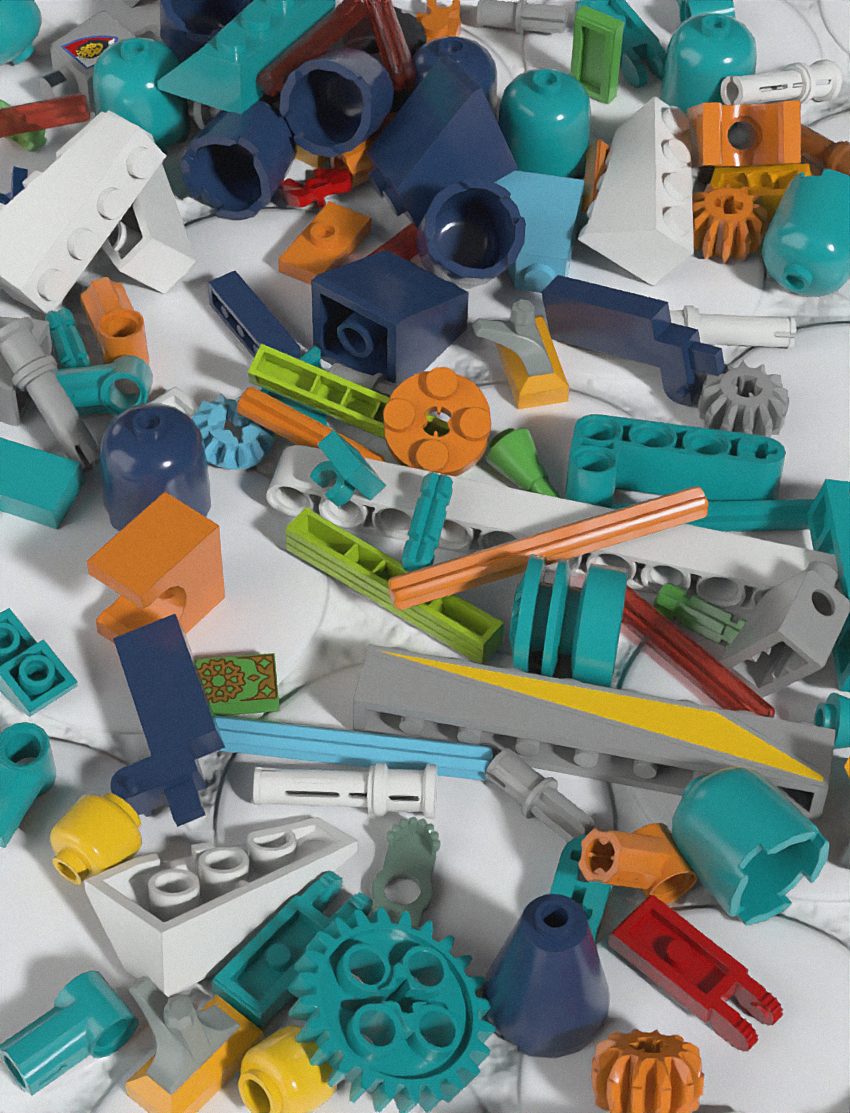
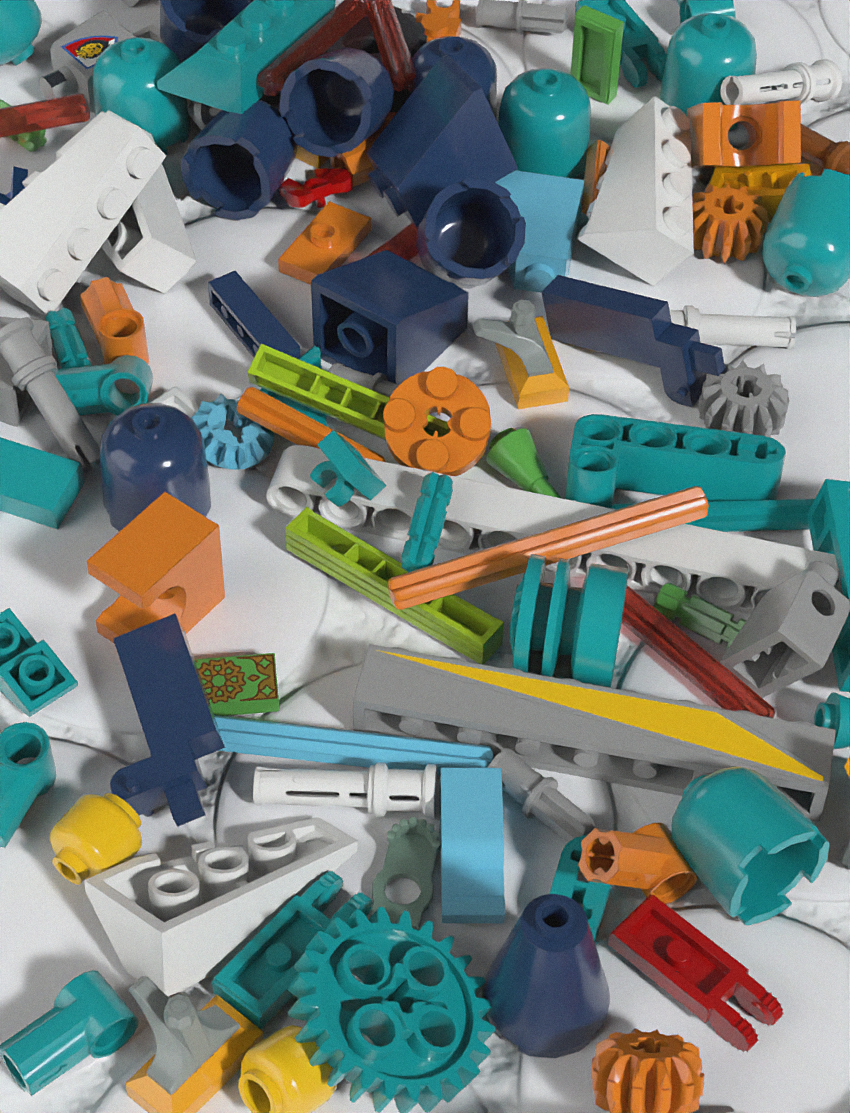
(472, 845): none -> medium azure piece

